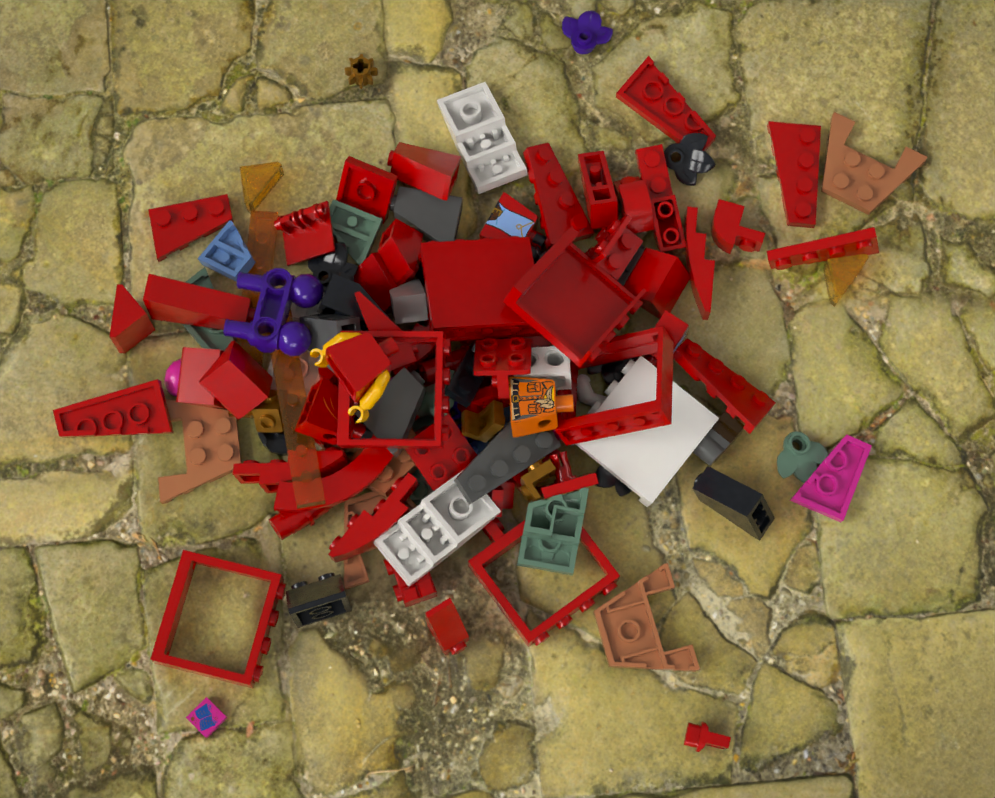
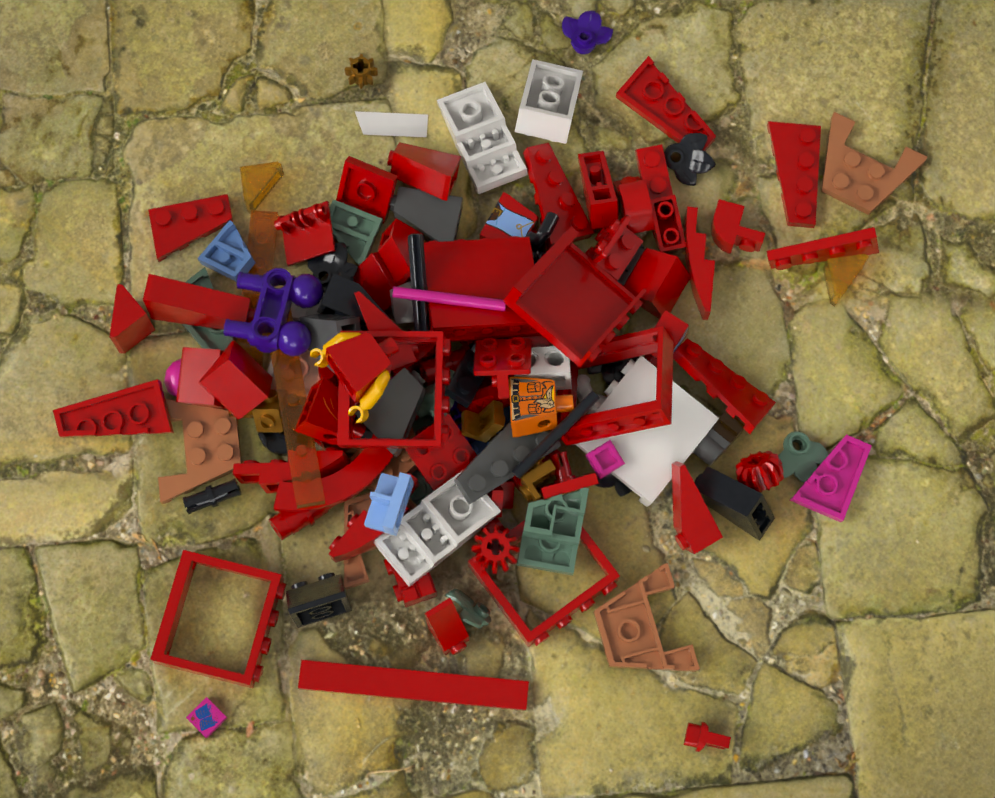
(212, 496): none -> black pin
(389, 503): none -> light blue panel
(393, 124): none -> white sticker
(413, 685): none -> red tile
(418, 281): none -> black axle
(448, 298): none -> dark pink bar
(472, 613): none -> sand green plate
(486, 554): none -> red gear
(537, 453): none -> black bar
(546, 229): none -> black arm
(548, 101): none -> white slope
(605, 459): none -> dark pink tile
(690, 513): none -> red slope
(760, 471): none -> red gear

